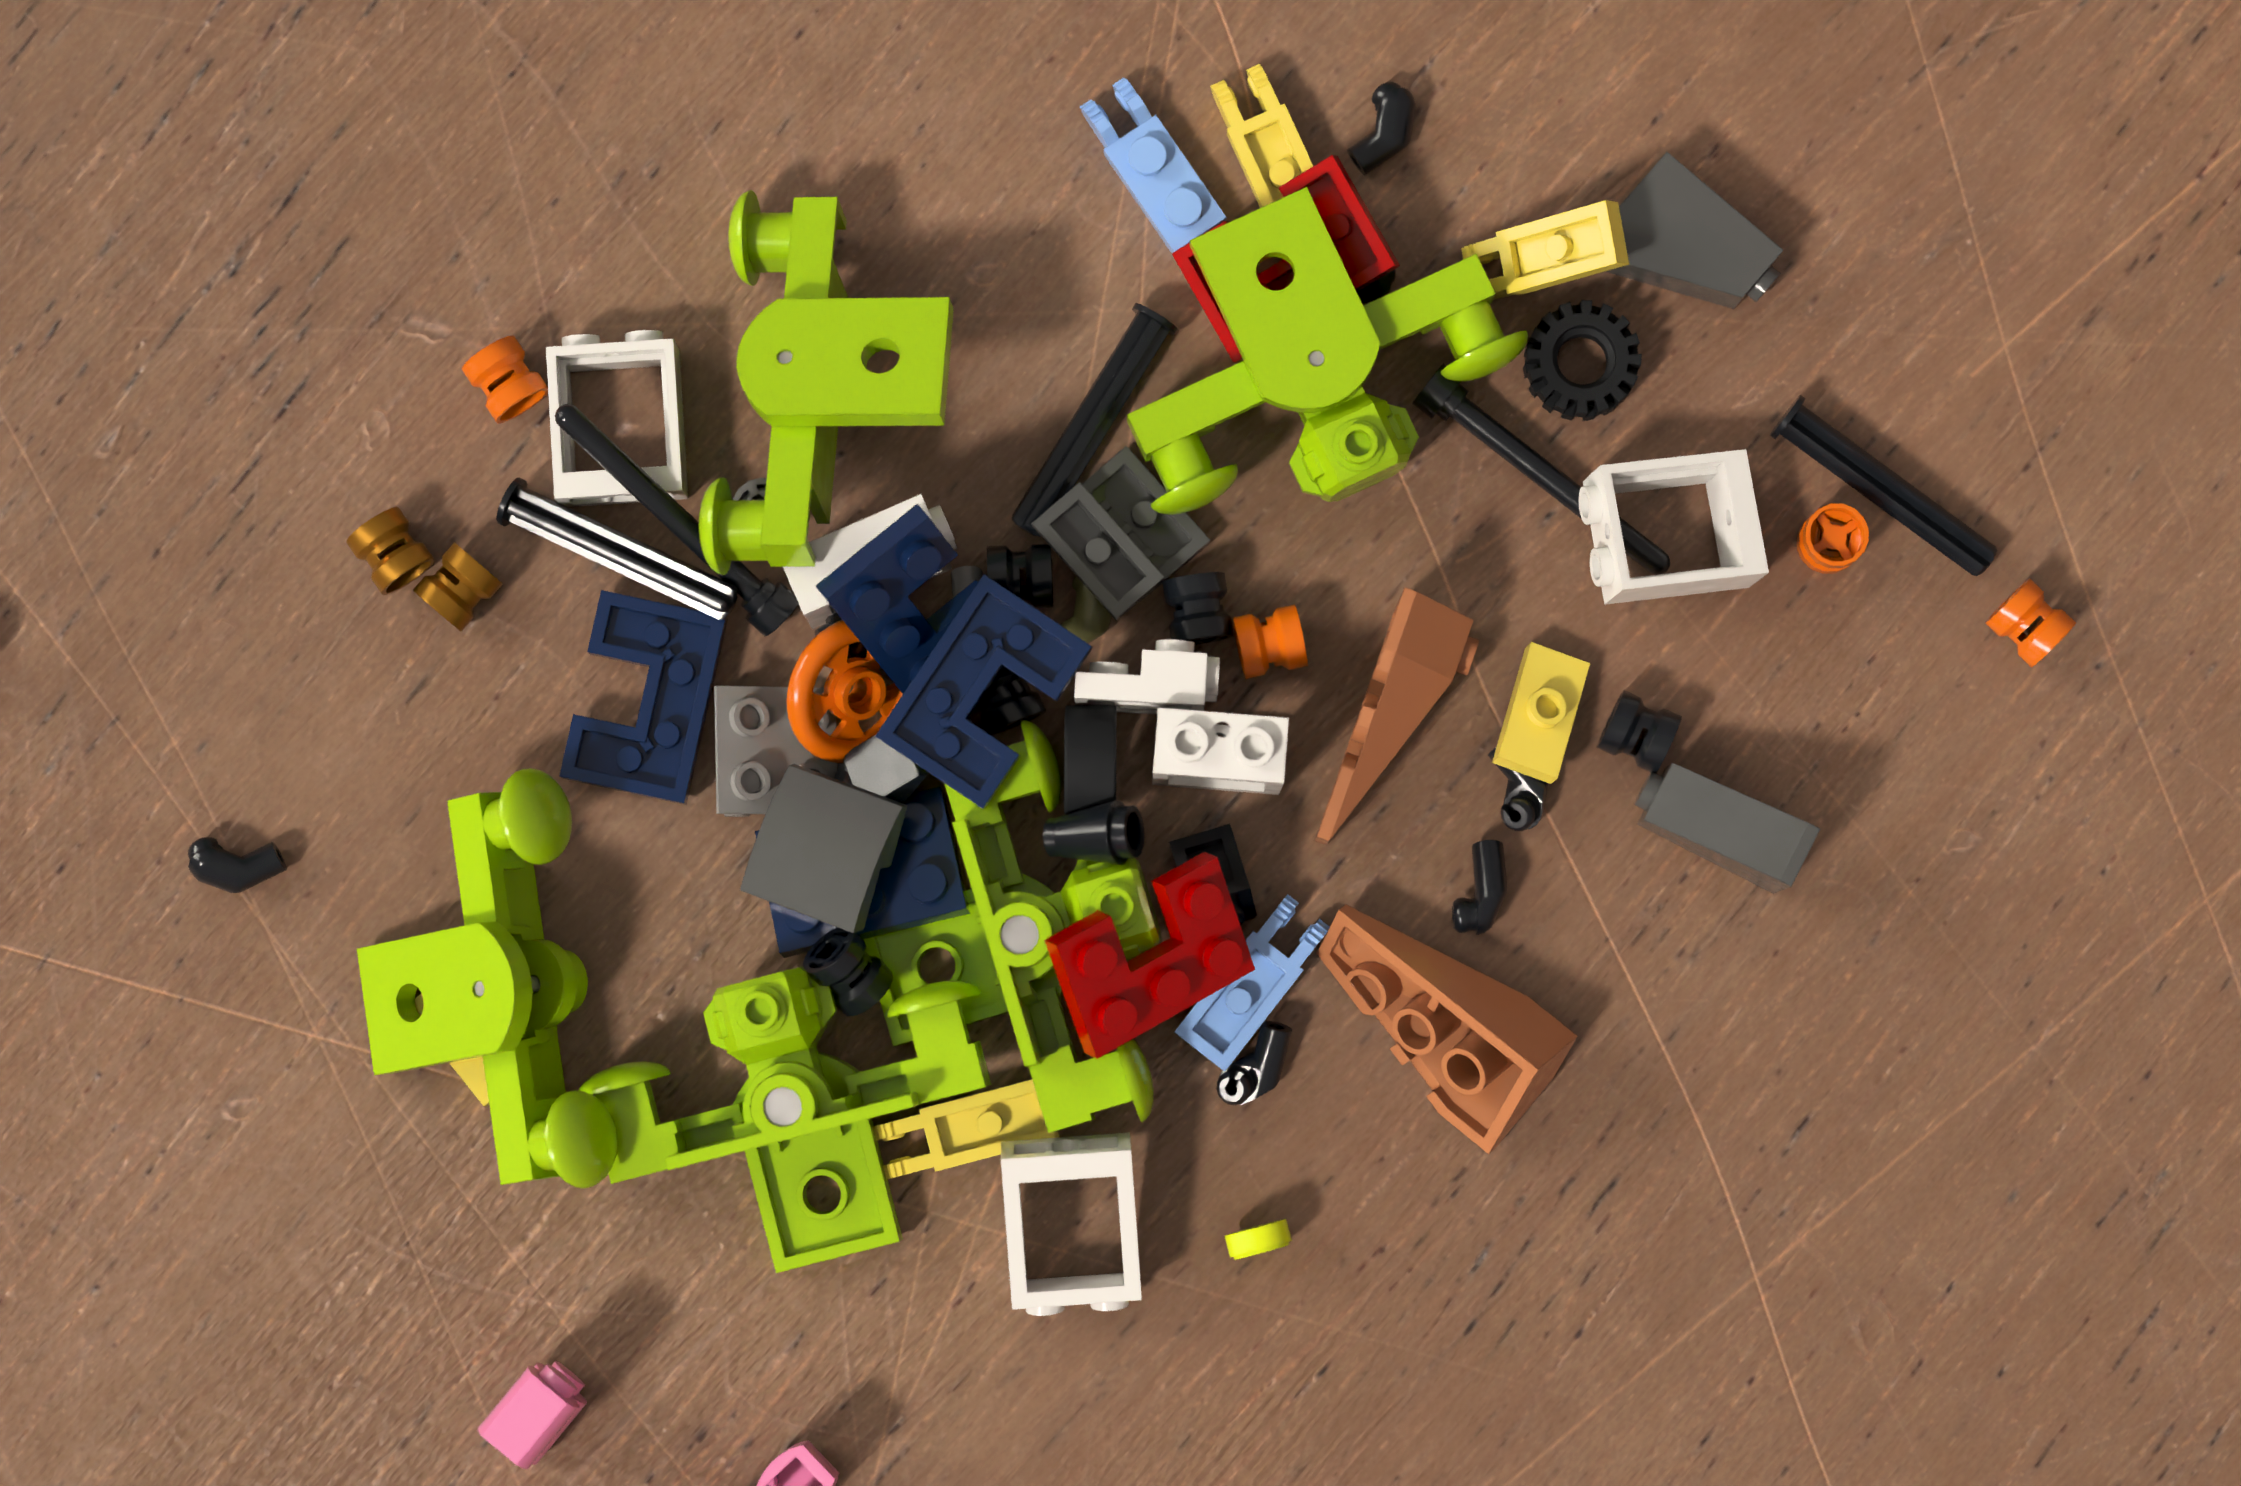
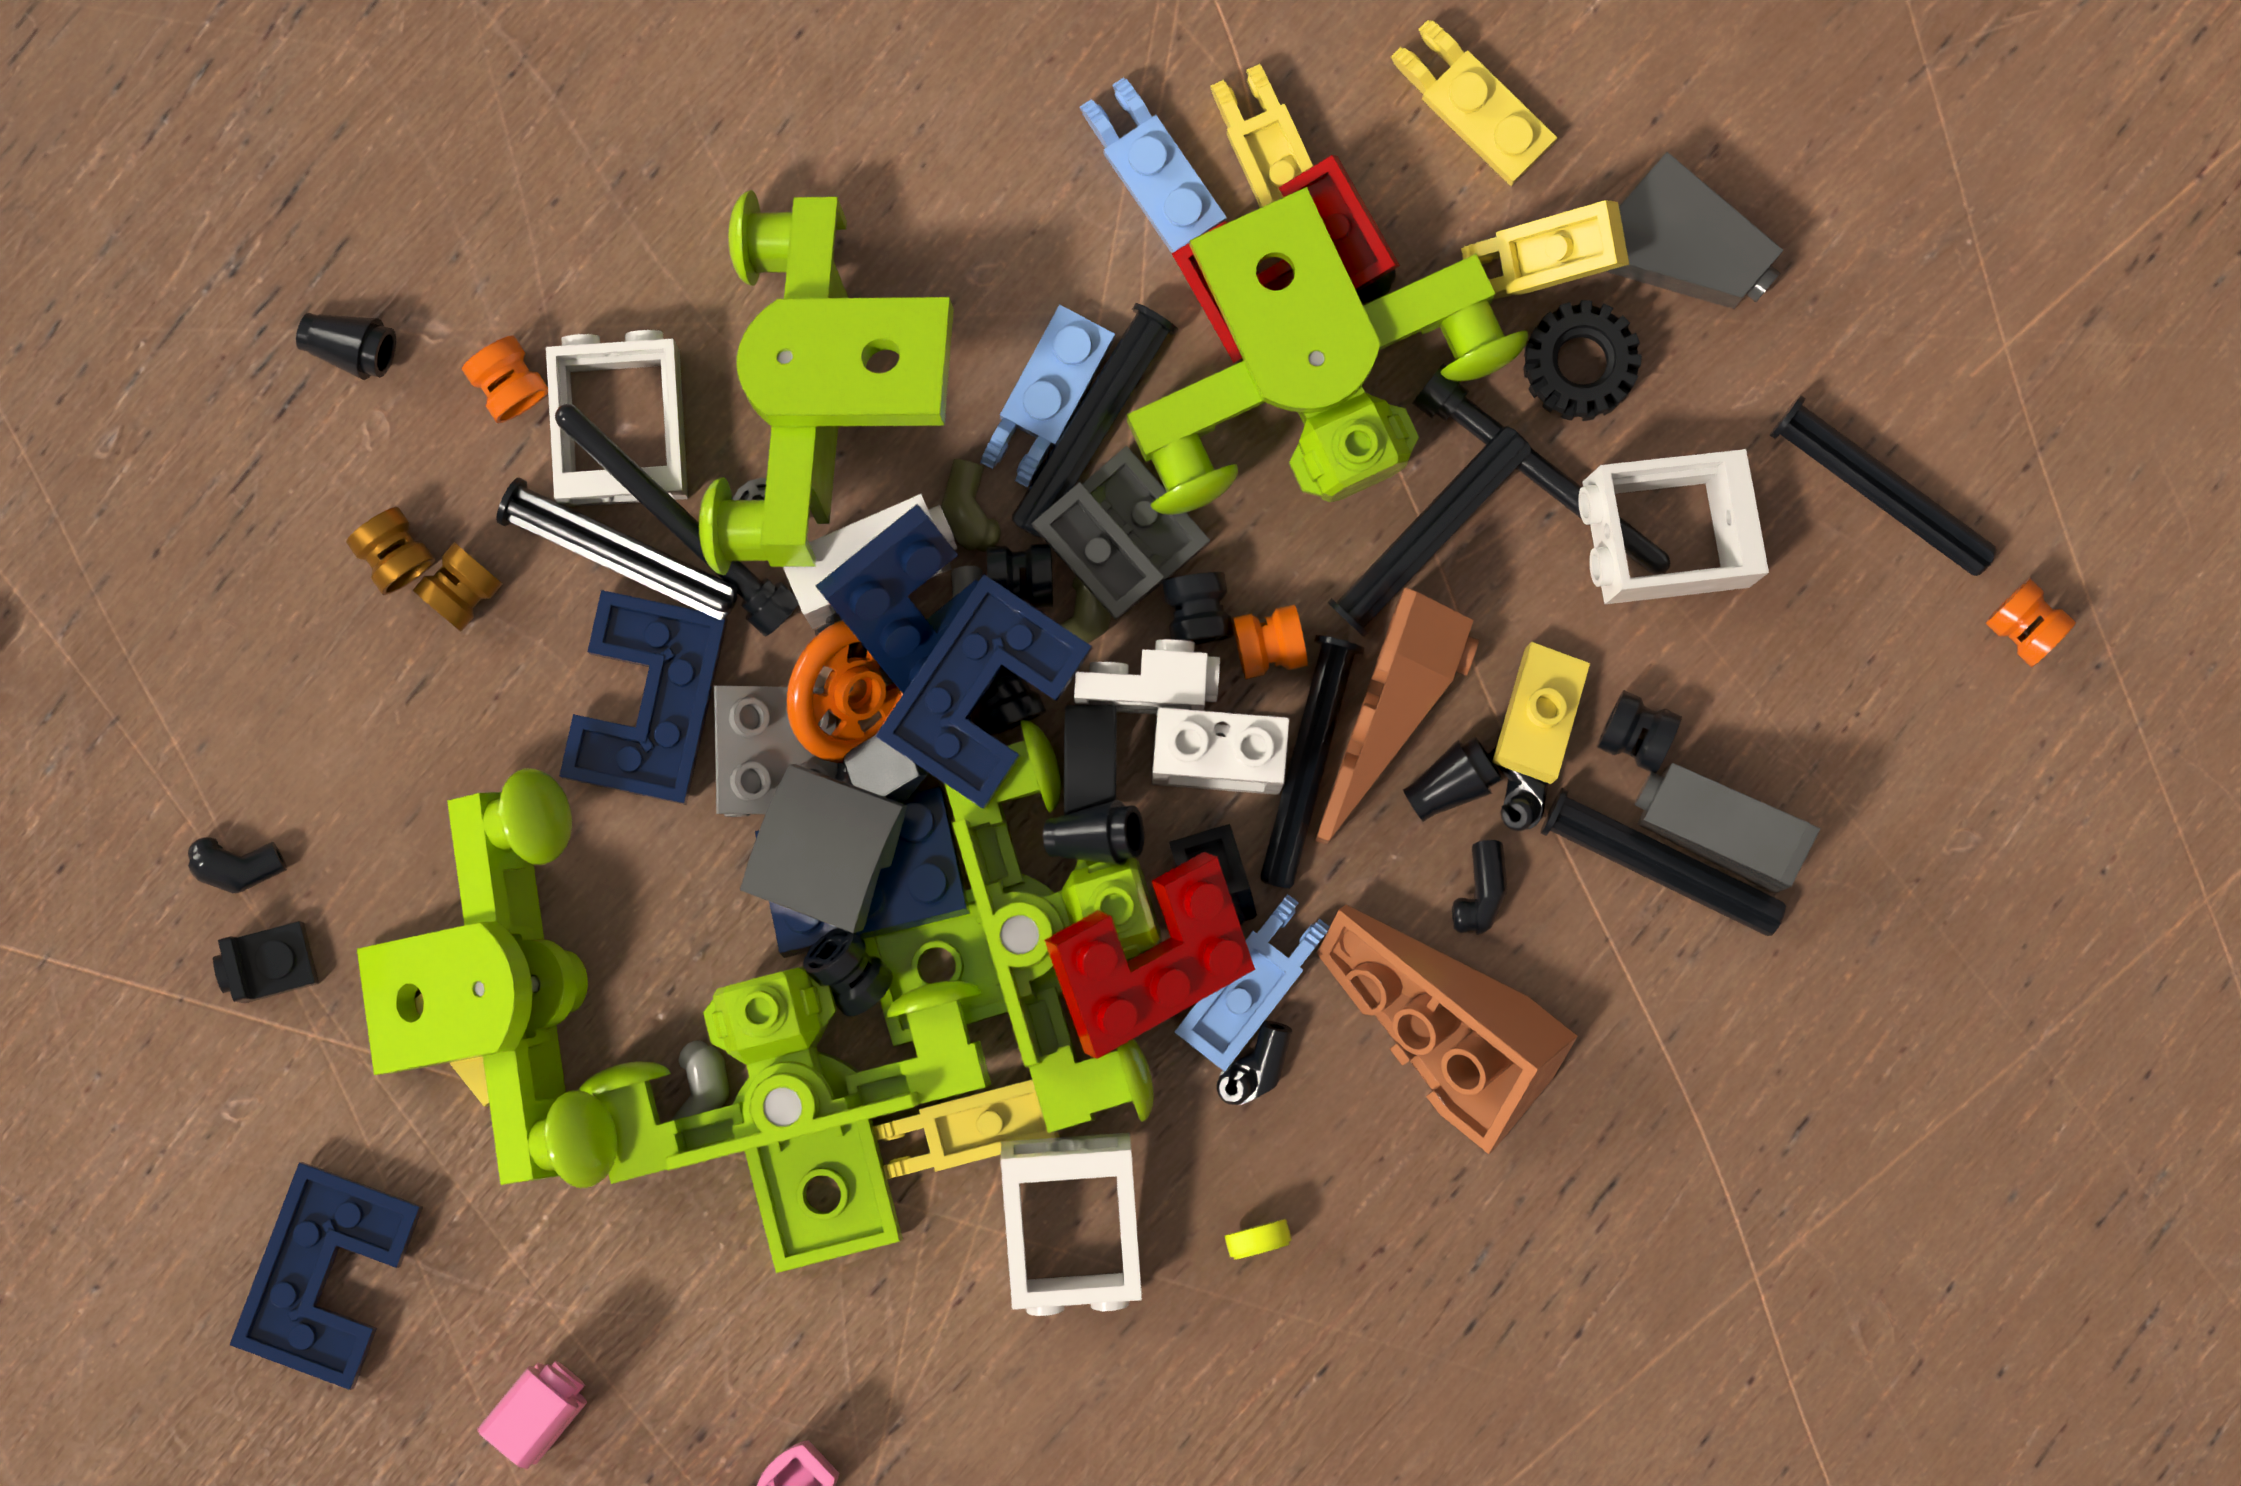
(265, 963): none -> black bracket
(282, 1308): none -> dark blue plate
(350, 343): none -> black cone
(706, 1078): none -> light grey arm
(963, 512): none -> olive arm
(1050, 389): none -> light blue hinge
(1308, 760): none -> black axle
(1392, 129): black arm -> none
(1432, 528): none -> black axle
(1453, 780): none -> black cone
(1477, 106): none -> light yellow hinge
(1663, 865): none -> black axle
(1842, 530): orange wheel -> none

